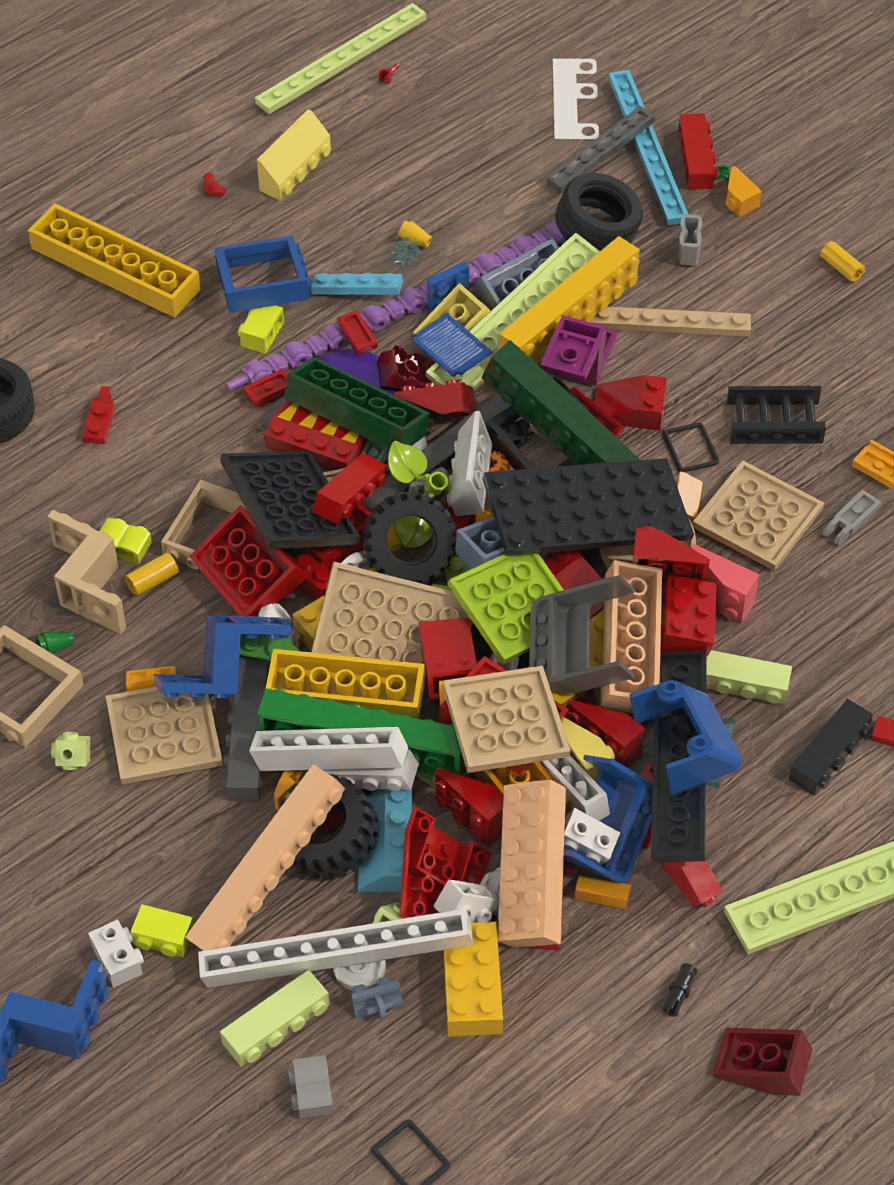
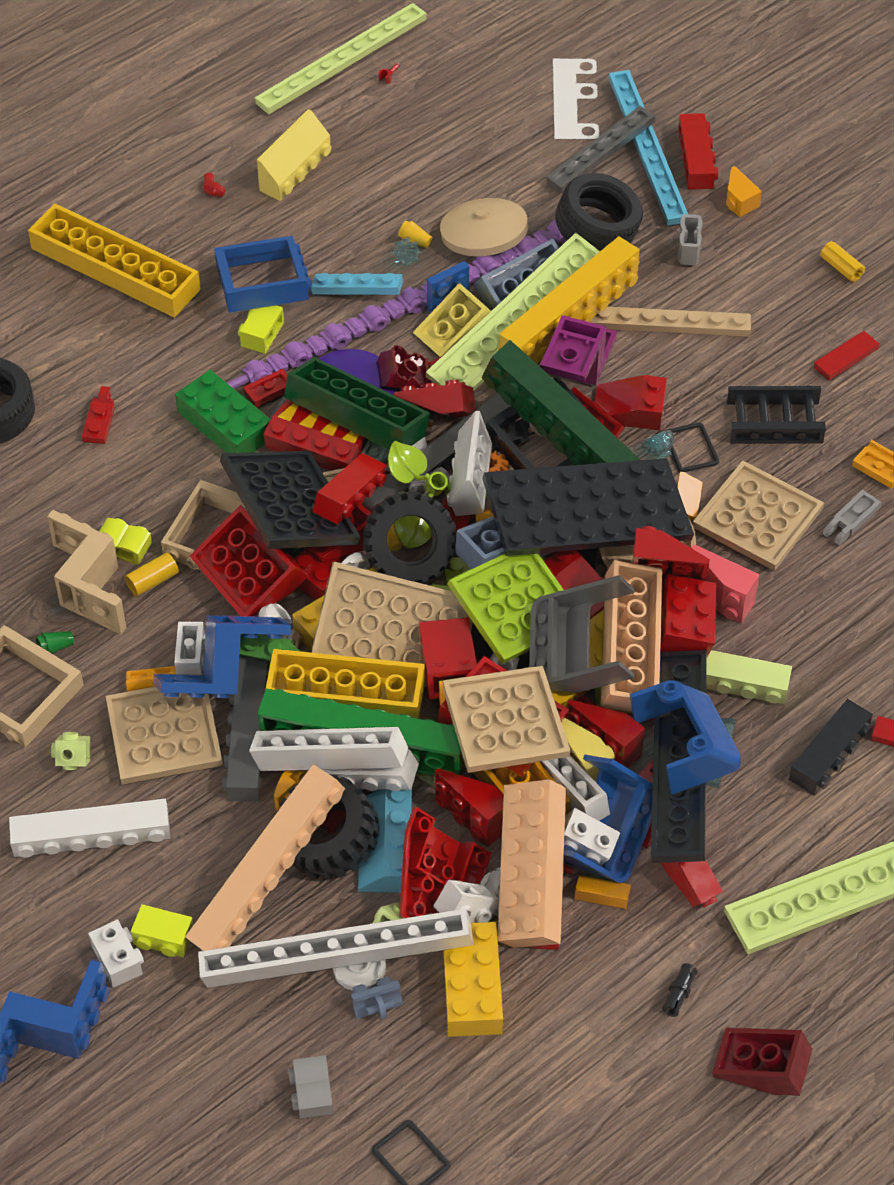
(89, 828): none -> white brick
(190, 648): none -> white brick
(222, 414): none -> green brick
(275, 1018): yellowish green brick -> none
(357, 332): red tile -> none
(451, 345): blue window -> none
(484, 227): none -> tan dish
(659, 444): none -> clear light blue brick
(724, 172): green hand -> none
(846, 355): none -> red tile

